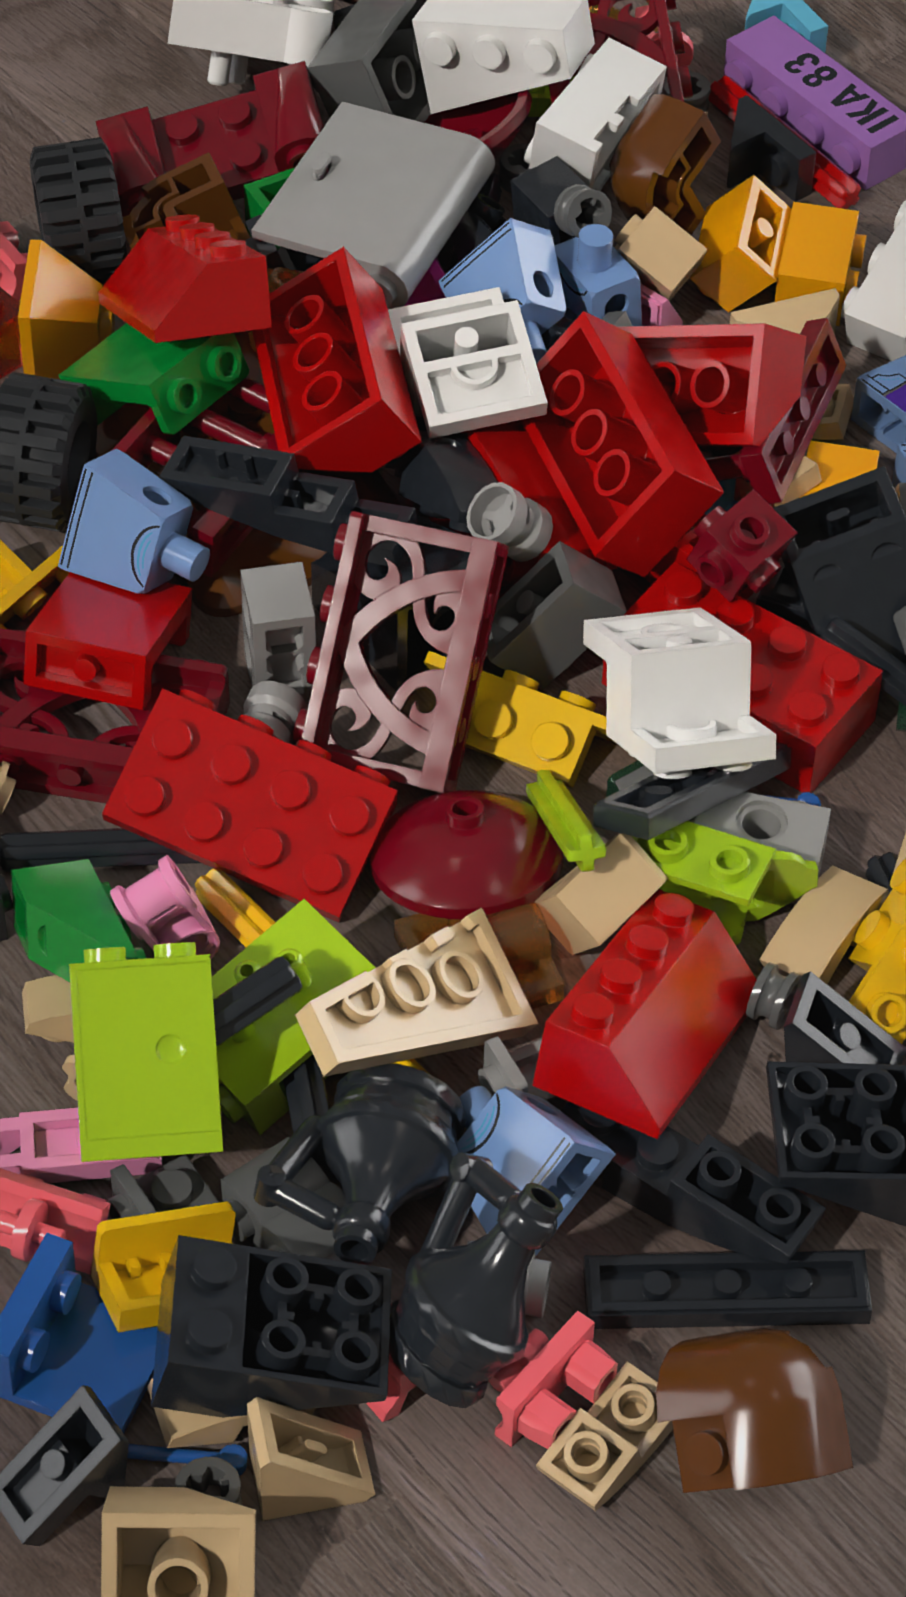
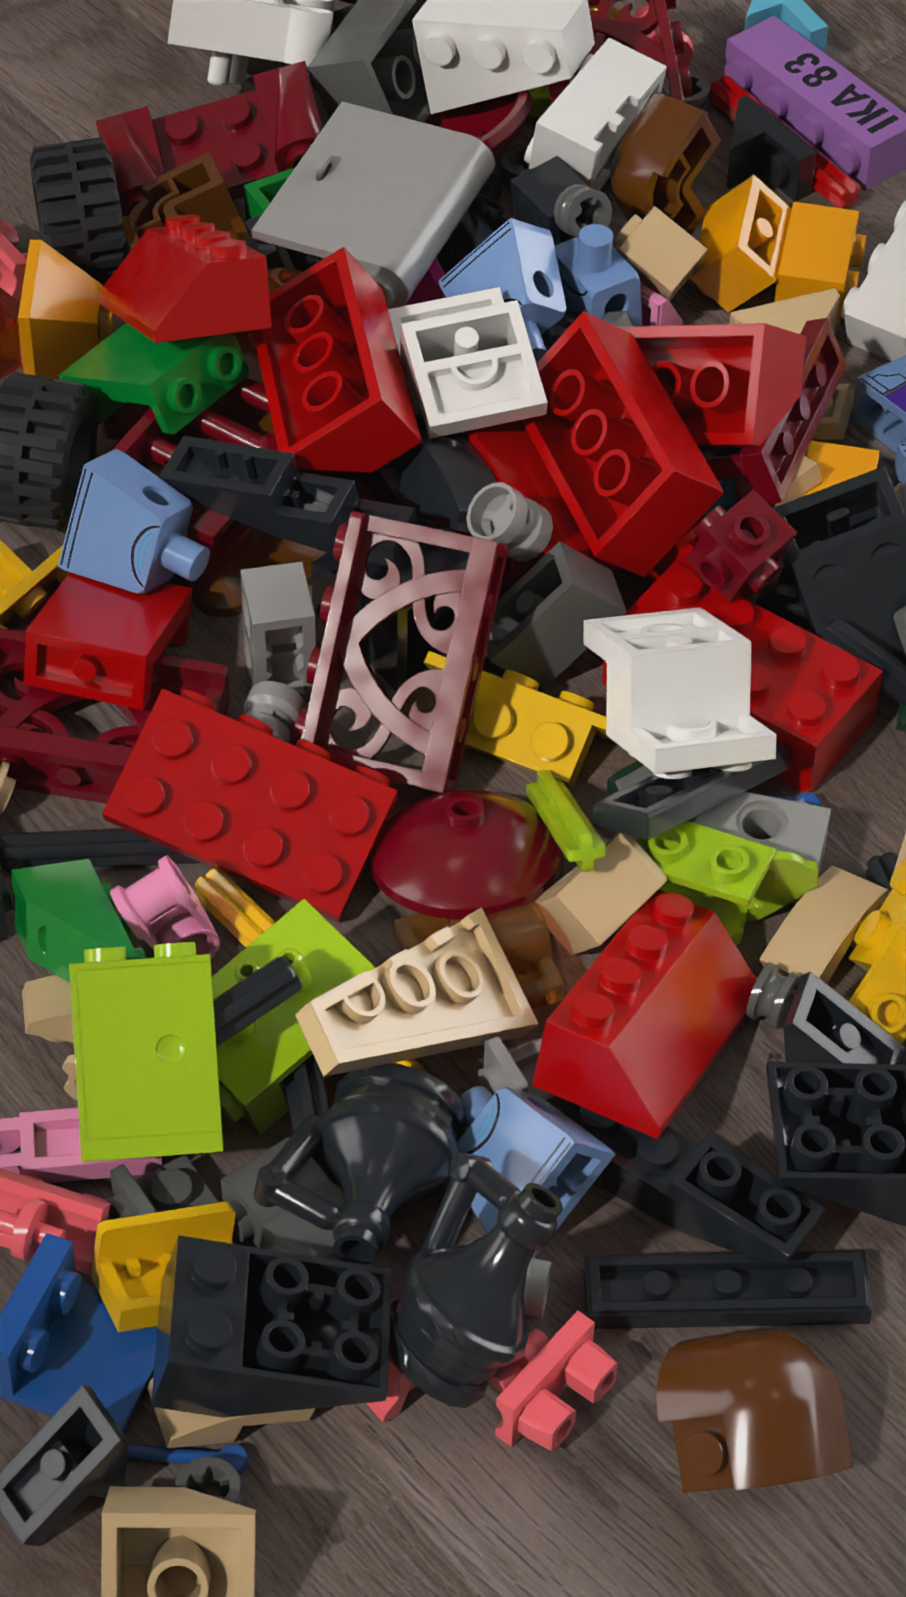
(304, 1461): tan slope -> none
(608, 1442): tan slope -> none

